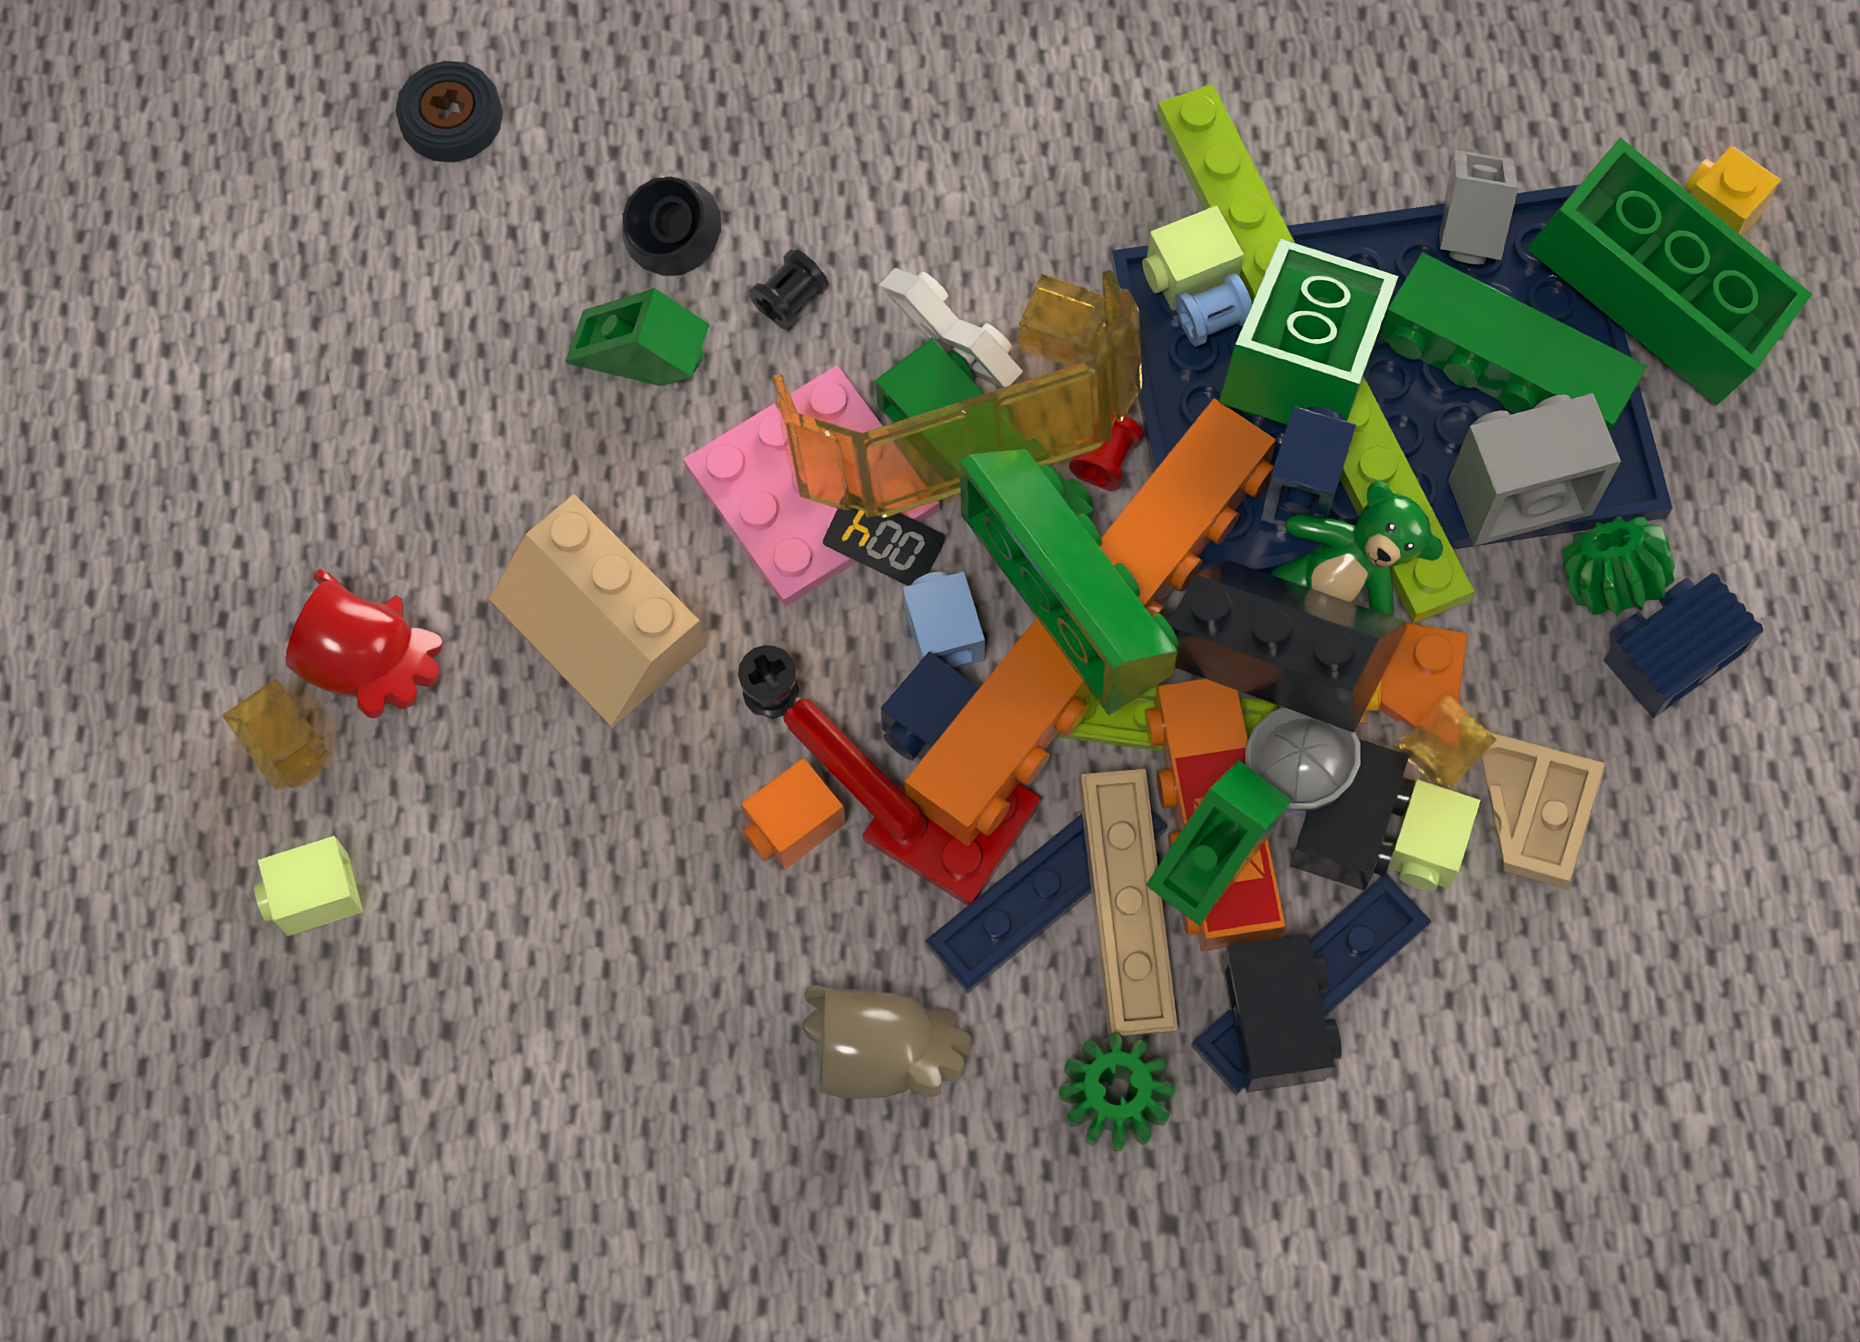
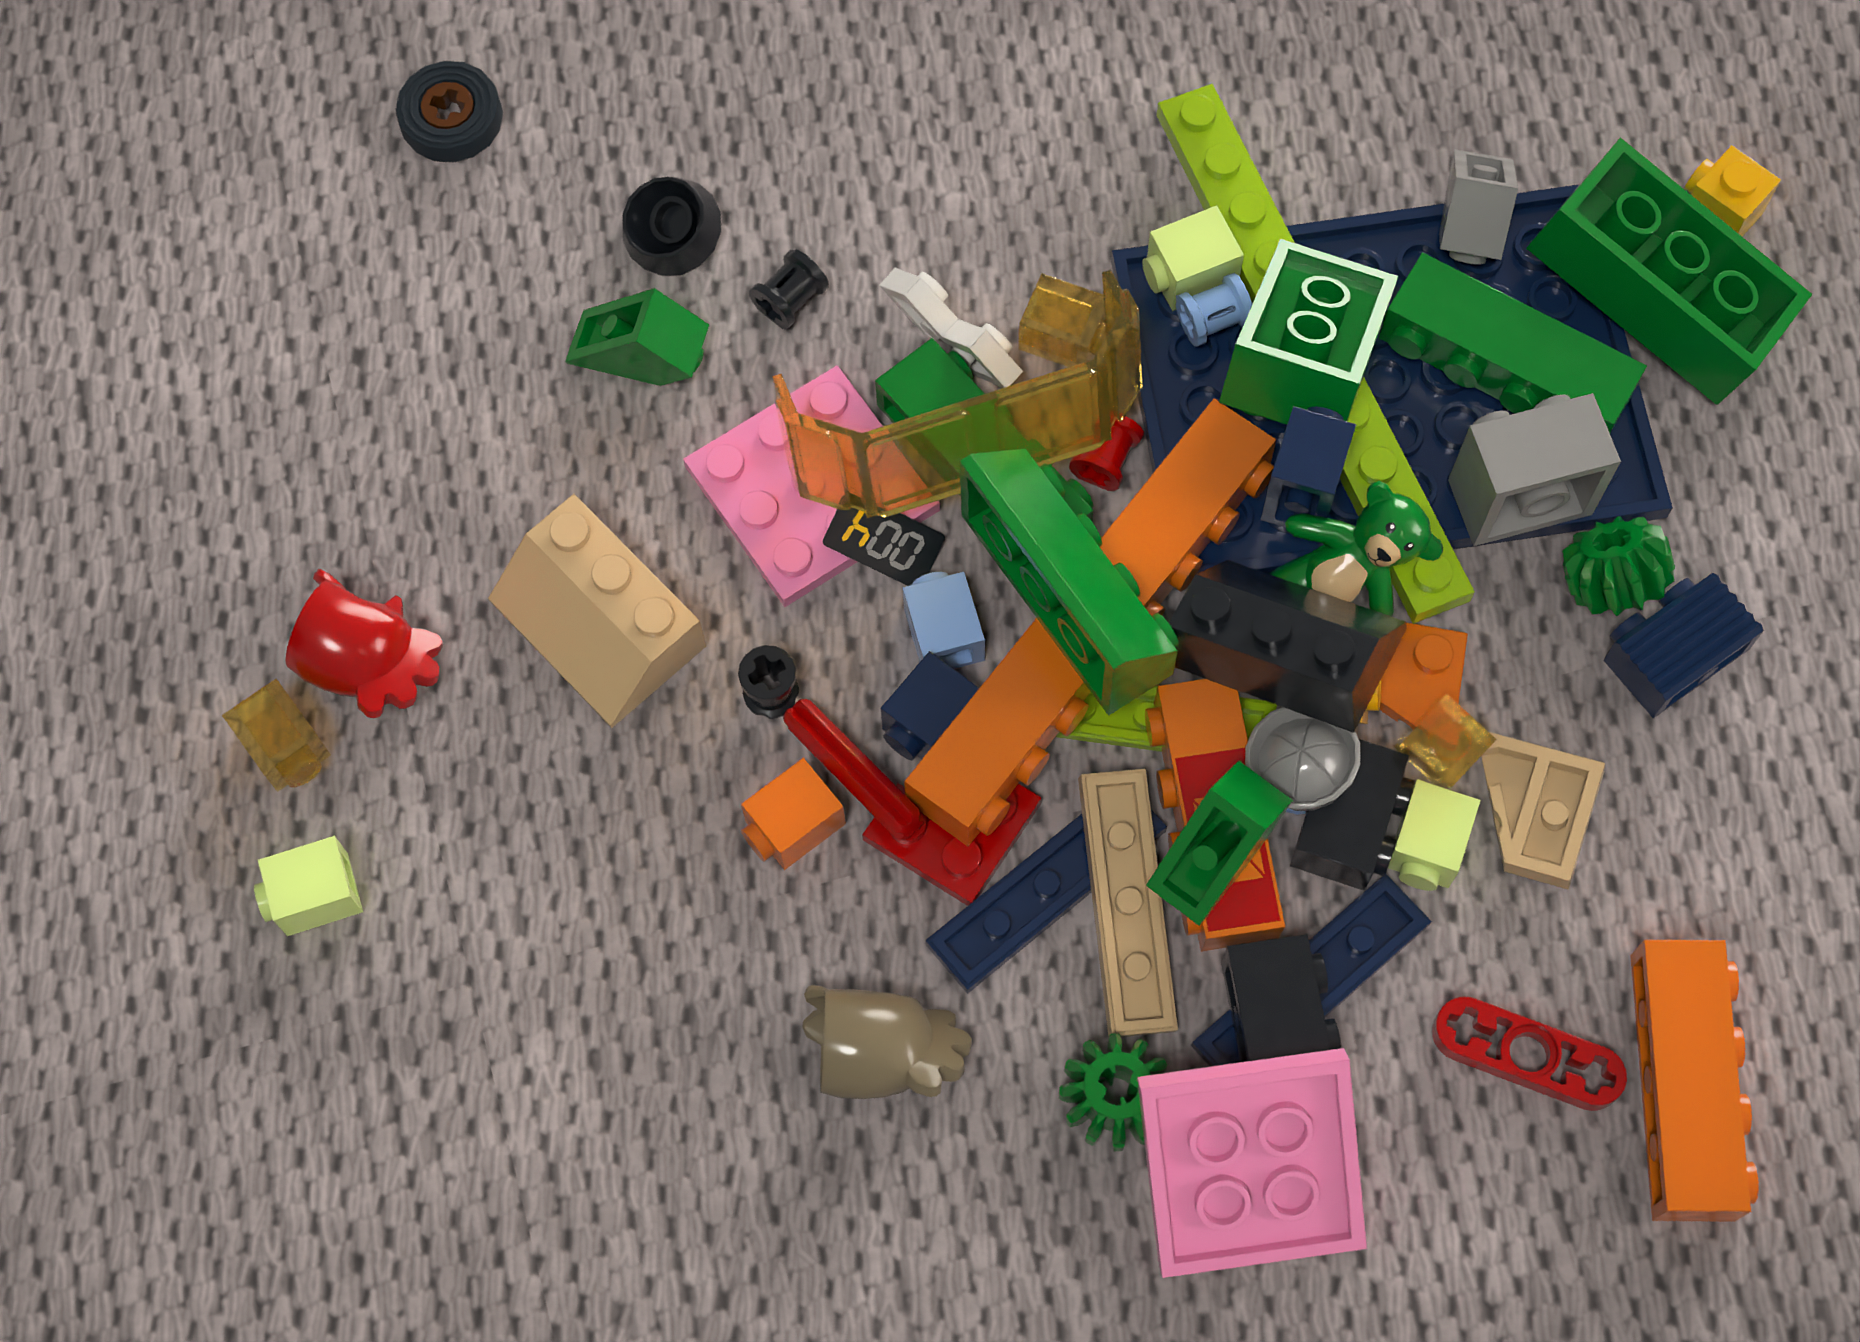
(1253, 1162): none -> bright pink plate
(1553, 1040): none -> red beam
(1692, 1081): none -> orange brick

